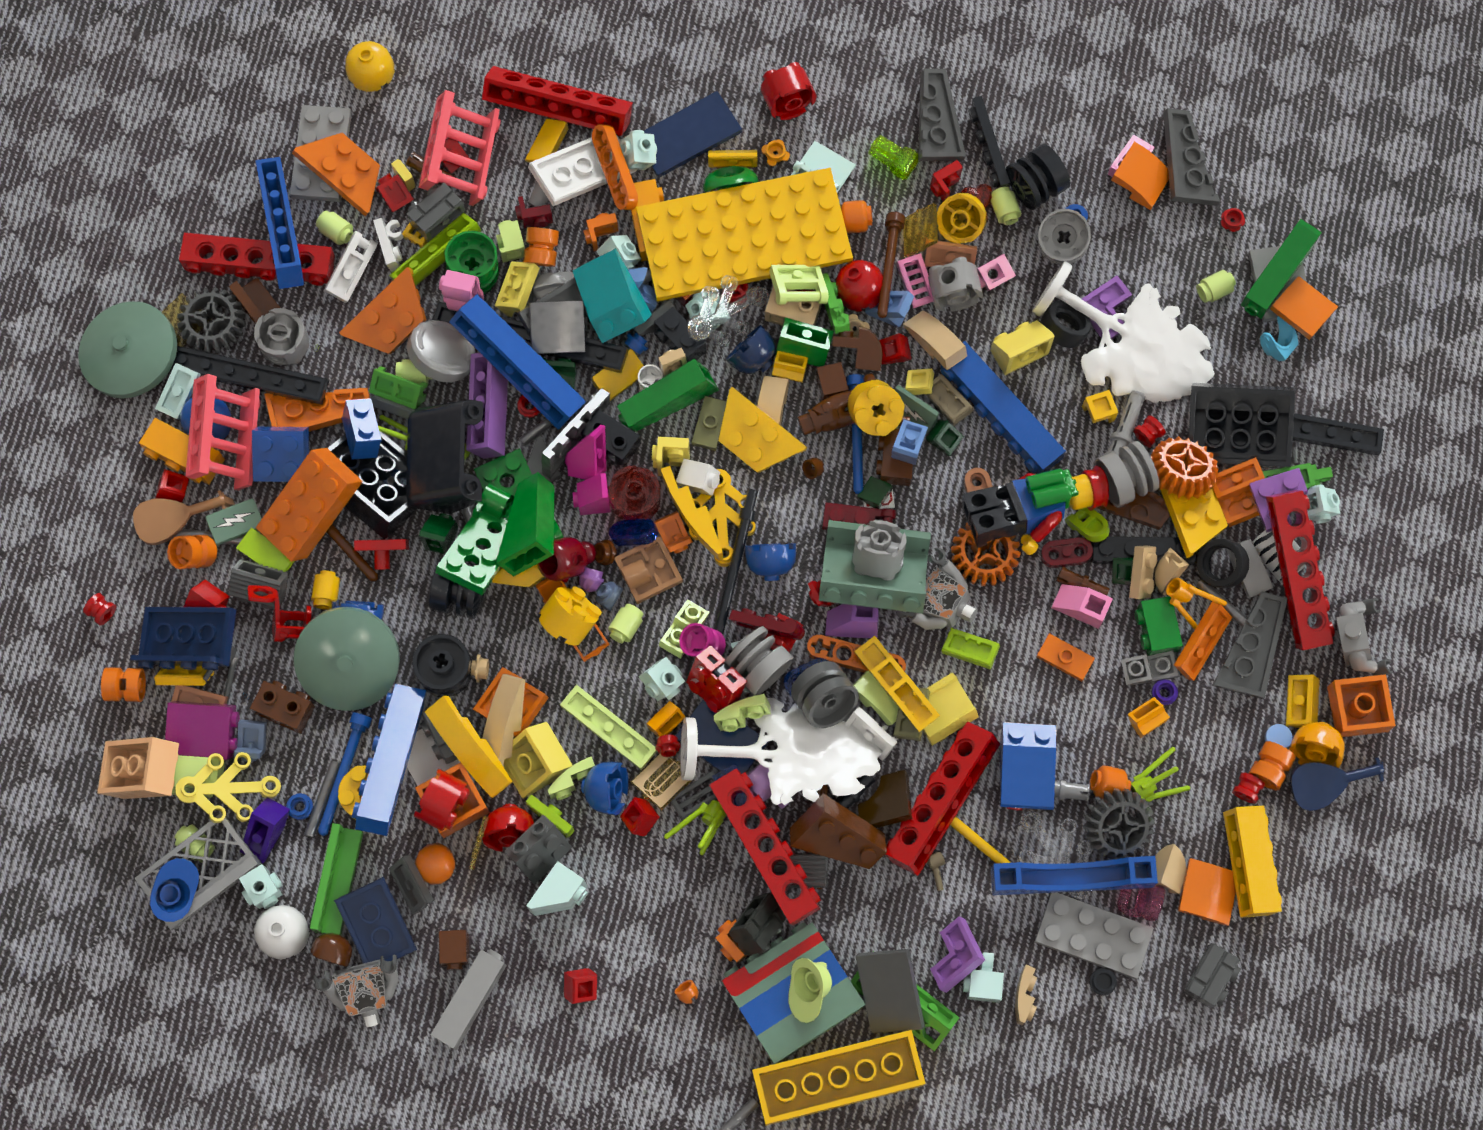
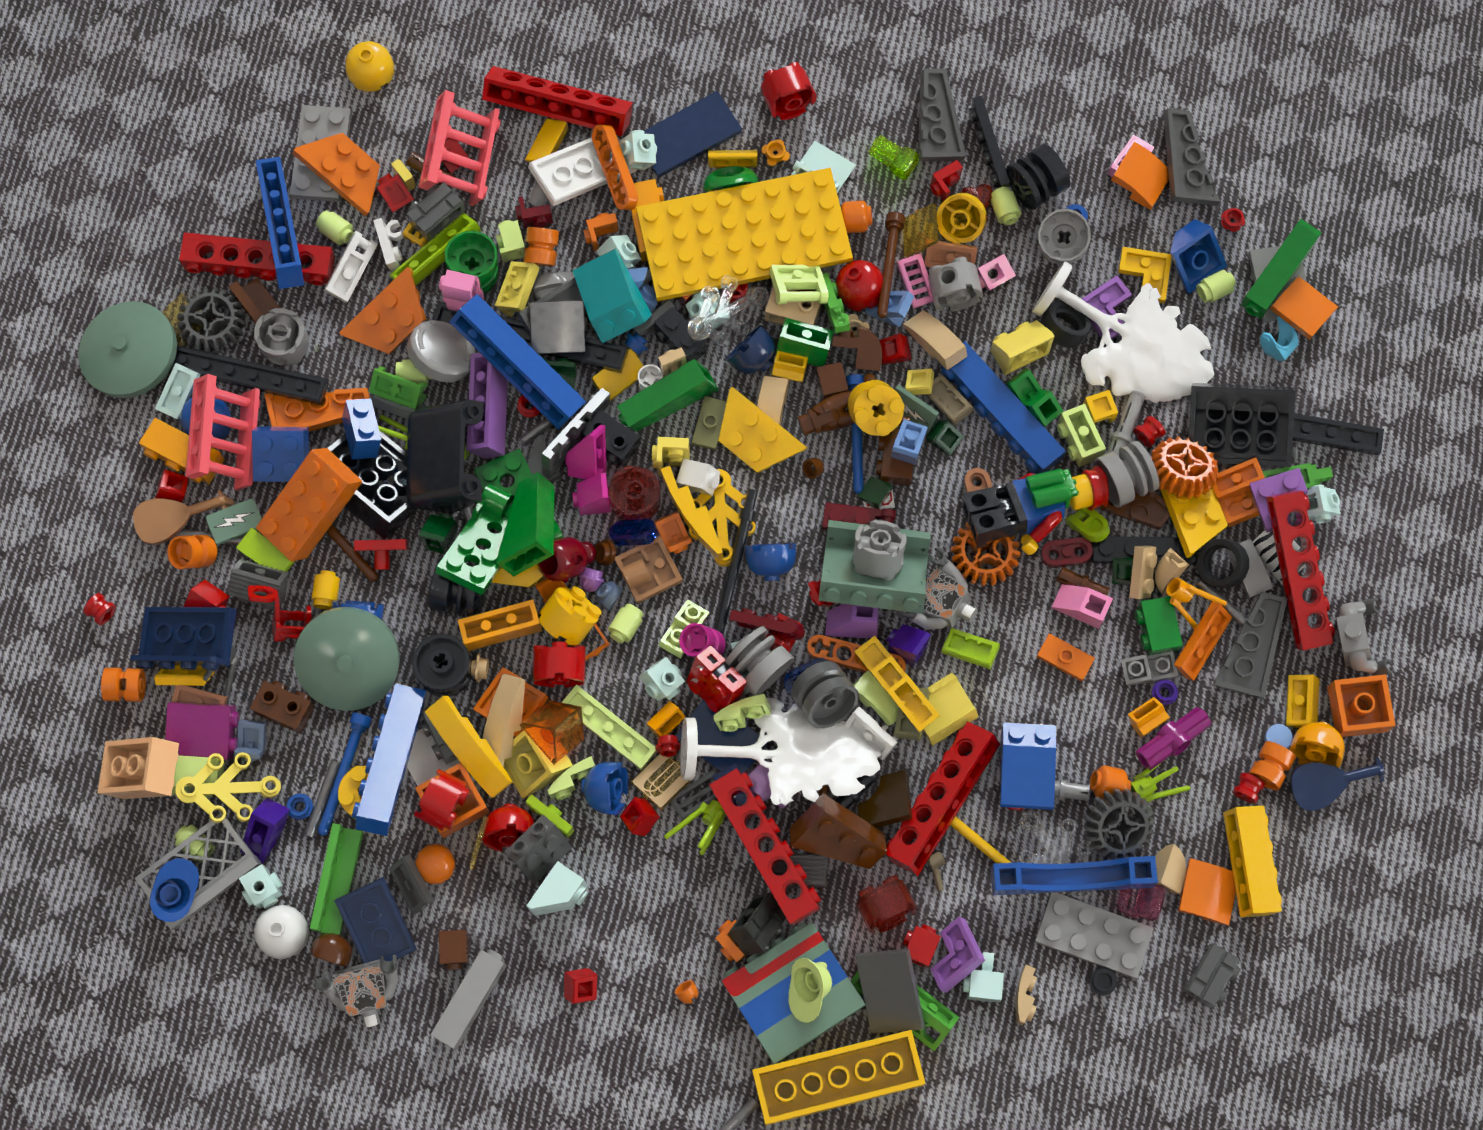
(499, 625): none -> light orange brick
(555, 729): none -> clear orange slope
(559, 665): none -> red brick
(886, 905): none -> clear red brick
(908, 643): none -> dark purple slope
(922, 944): none -> red brick
(1038, 401): none -> green brick
(1081, 435): none -> yellowish green brick
(1150, 265): none -> yellow plate
(1173, 738): none -> magenta piece
(1196, 254): none -> blue slope

